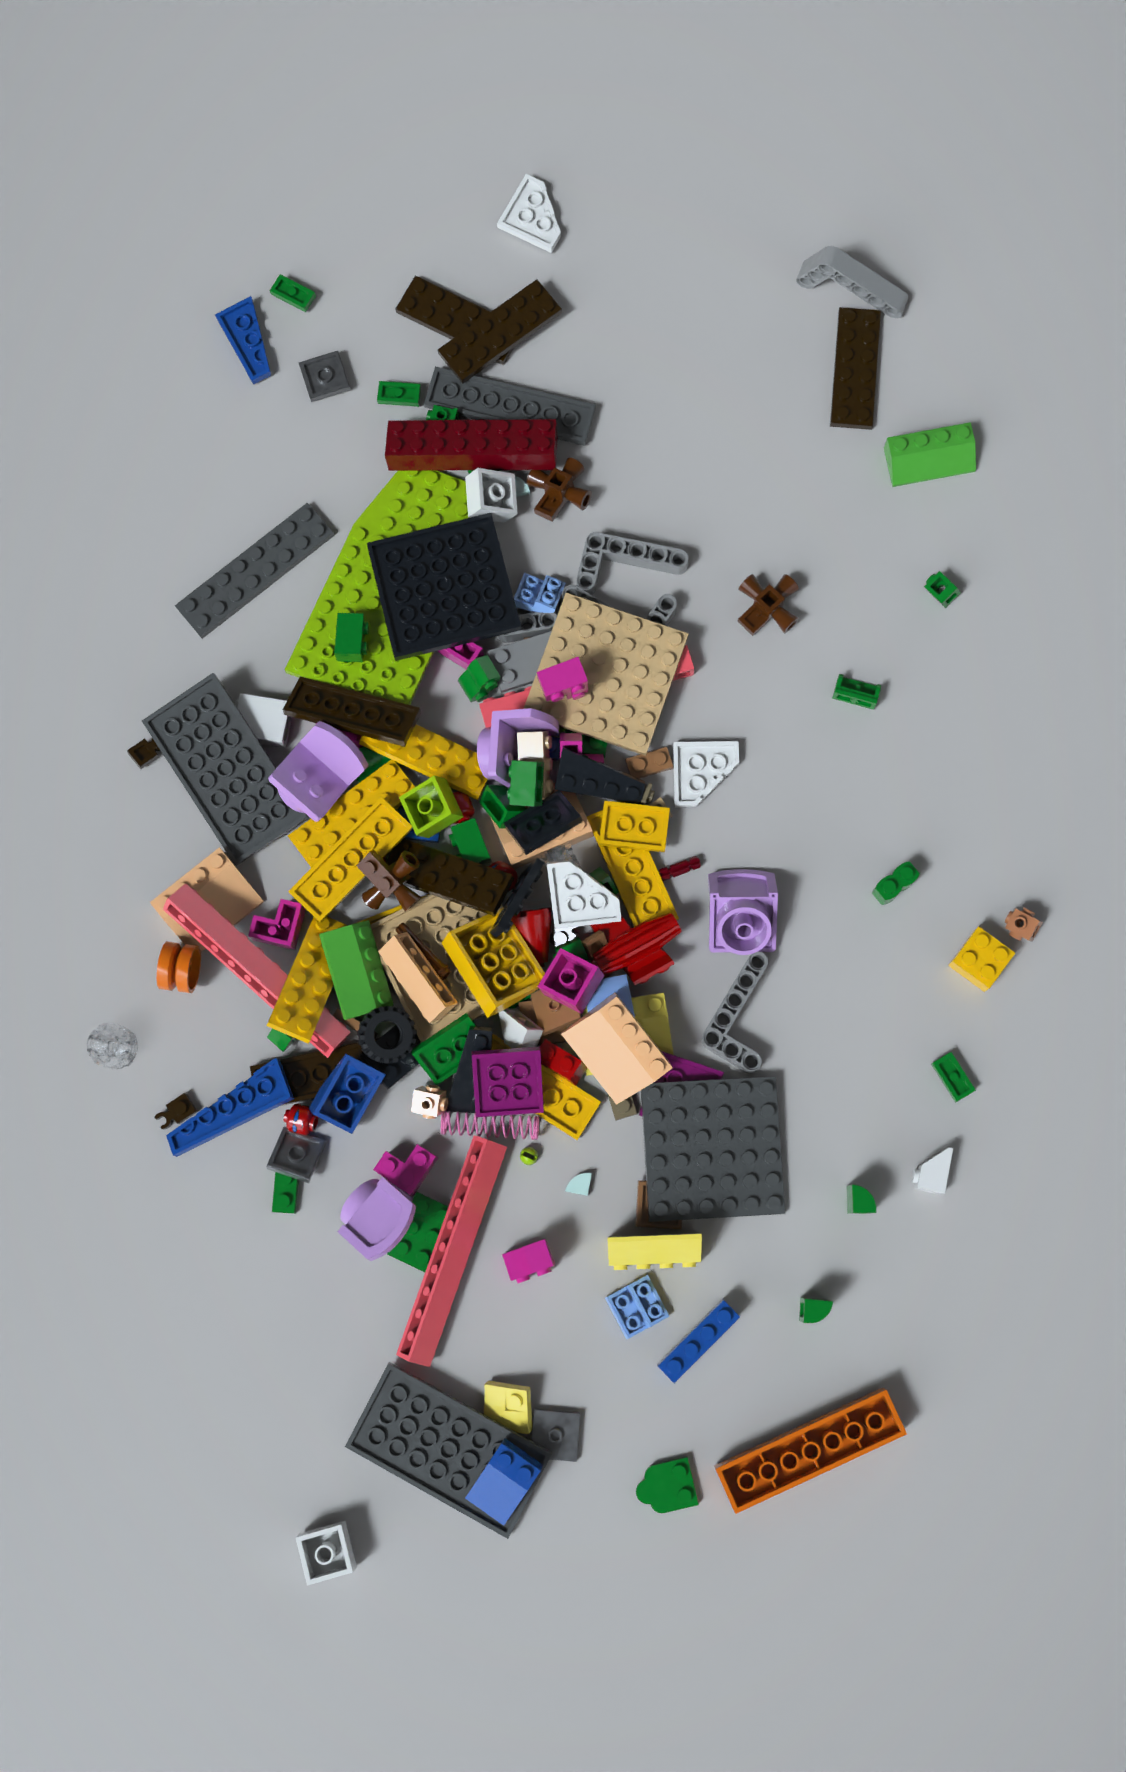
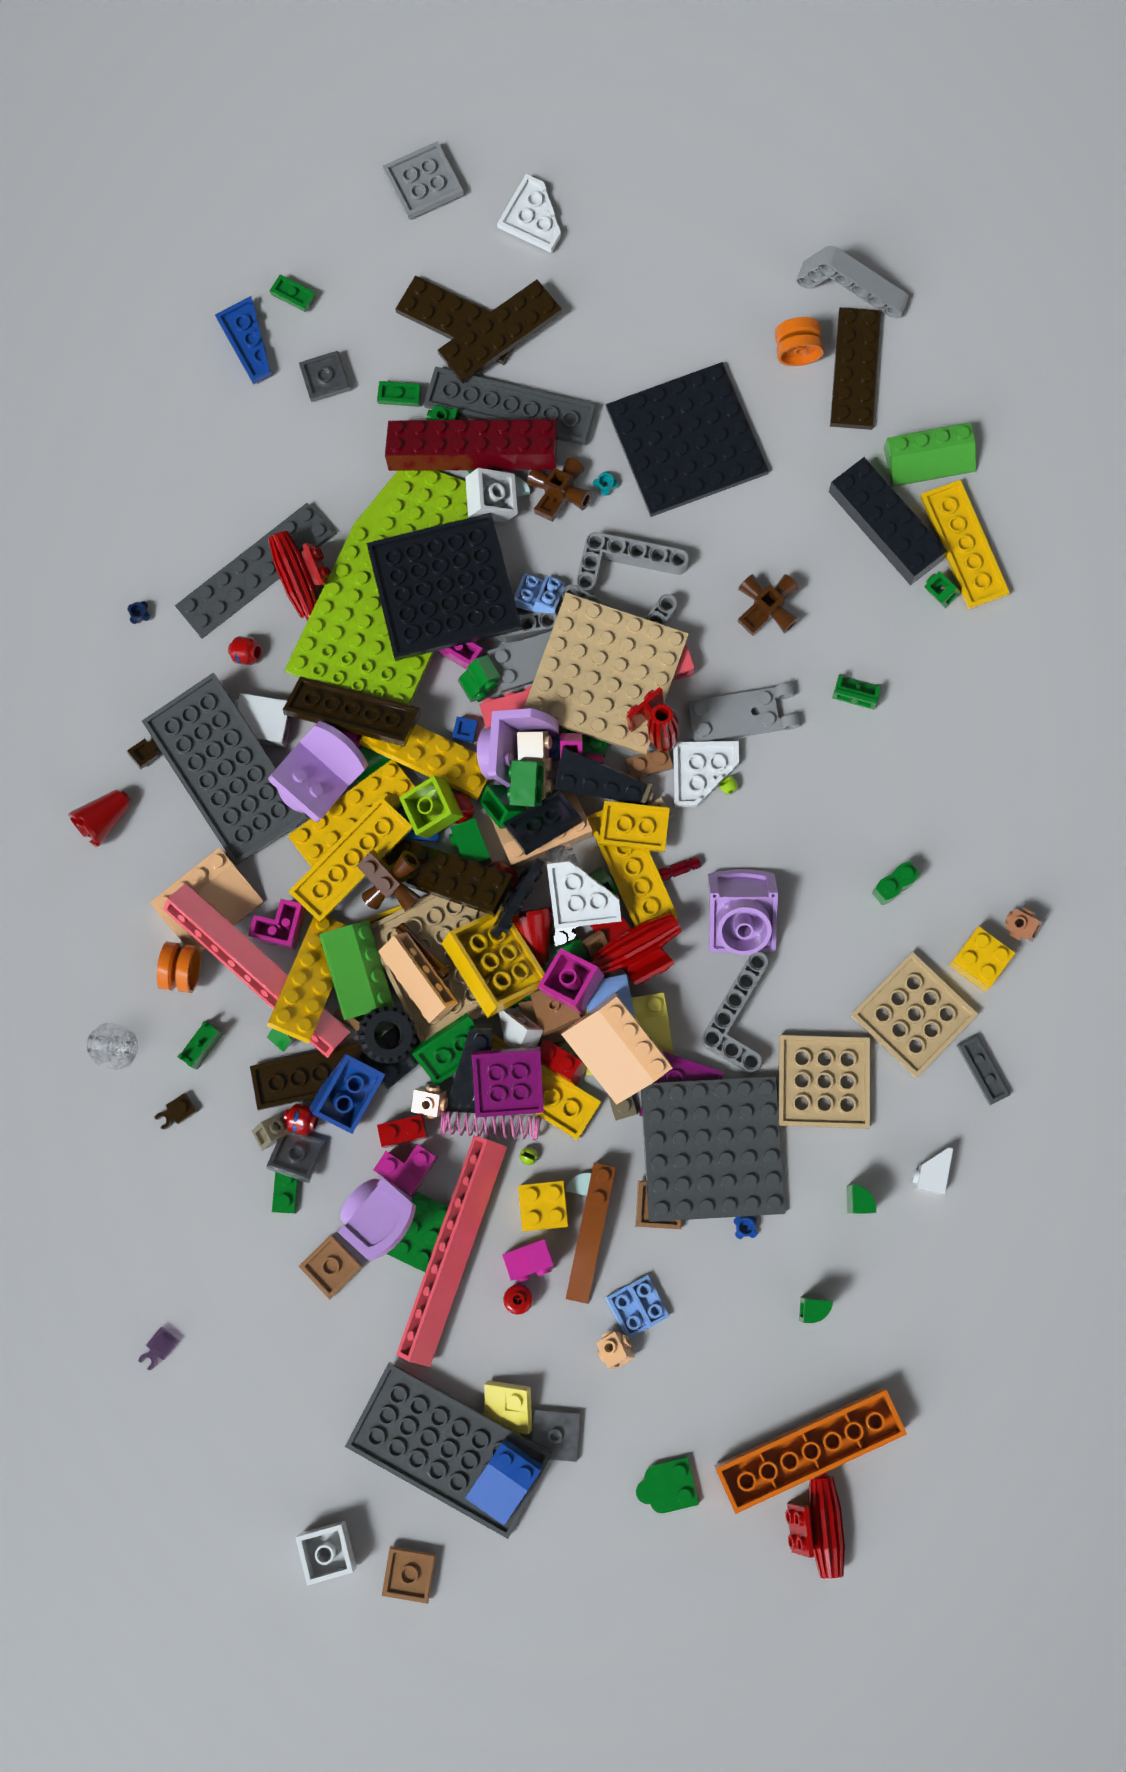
(100, 816): none -> red cone
(134, 608): none -> dark blue plate
(160, 1346): none -> clear purple plate
(200, 1045): none -> green hinge
(244, 650): none -> red head
(249, 1099): blue wing -> none
(270, 1131): none -> dark tan bracket
(299, 571): none -> red plate
(330, 1266): none -> medium nougat plate
(350, 637): green brick -> none
(402, 1131): none -> red brick
(409, 1574): none -> medium nougat plate
(423, 180): none -> light grey plate
(465, 729): none -> blue plate
(526, 1296): none -> red head
(543, 1206): none -> yellow brick
(563, 679): dark pink brick -> none
(590, 1233): none -> dark orange slope
(605, 477): none -> teal plate
(615, 1349): none -> light nougat brick
(654, 1250): light yellow slope -> none
(661, 719): none -> red plate
(686, 439): none -> black plate
(698, 1341): blue brick -> none
(728, 785): none -> lime hinge
(732, 718): none -> light grey hinge
(750, 1231): none -> blue plate
(799, 341): none -> orange wheel
(819, 1527): none -> red plate
(859, 1073): none -> tan piece
(887, 521): none -> black brick
(929, 1014): none -> tan piece
(953, 1077): green plate -> none
(965, 543): none -> yellow plate
(983, 1070): none -> dark grey tile

